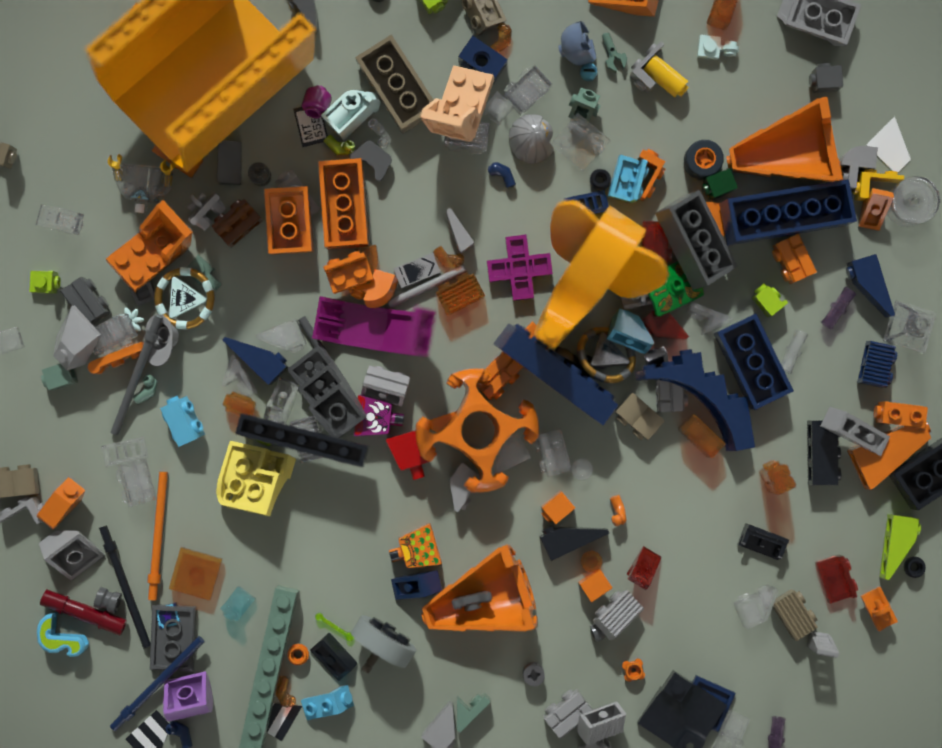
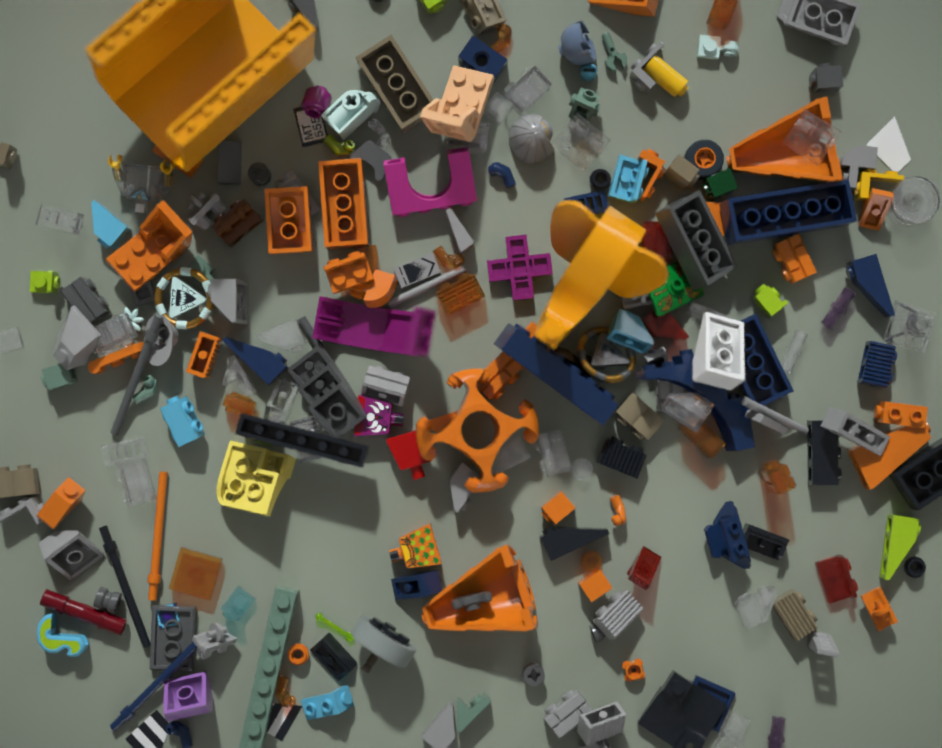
(107, 226): none -> medium azure slope
(204, 355): none -> orange brick
(215, 639): none -> light grey hips
(230, 298): none -> light grey slope
(458, 191): none -> dark pink arch
(622, 458): none -> black brick
(682, 172): none -> dark tan brick
(688, 409): none -> clear slope
(719, 352): none -> white slope
(727, 537): none -> dark blue piece
(766, 421): none -> light grey tile
(775, 416): none -> light grey bar
(811, 137): none -> clear hinge

